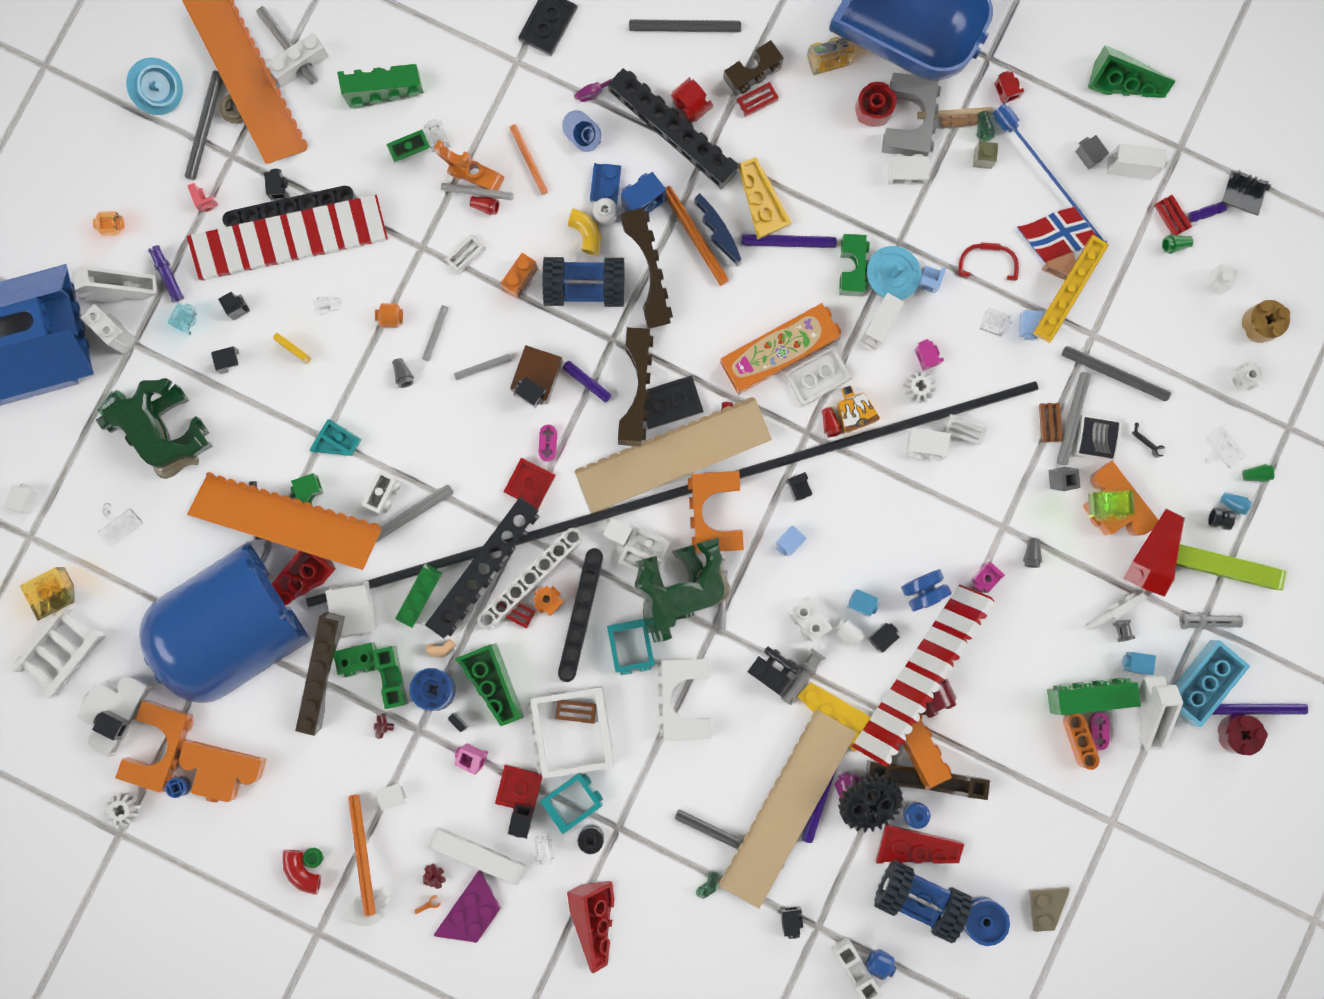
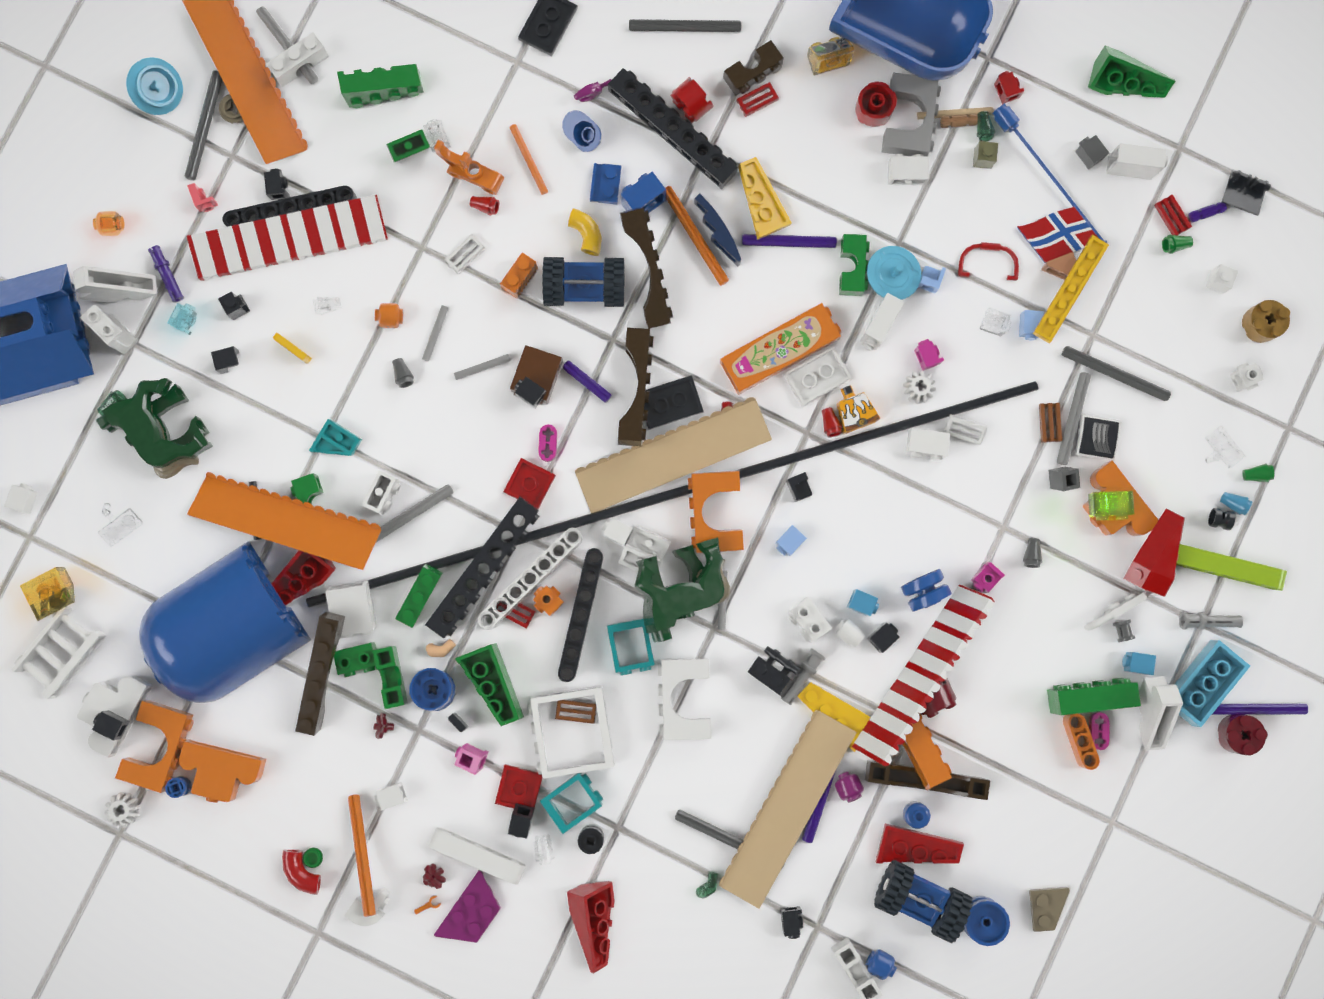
(477, 191): light grey bar -> none
(605, 218): white head -> none
(870, 802): black gear -> none
(1148, 443): black piece -> none

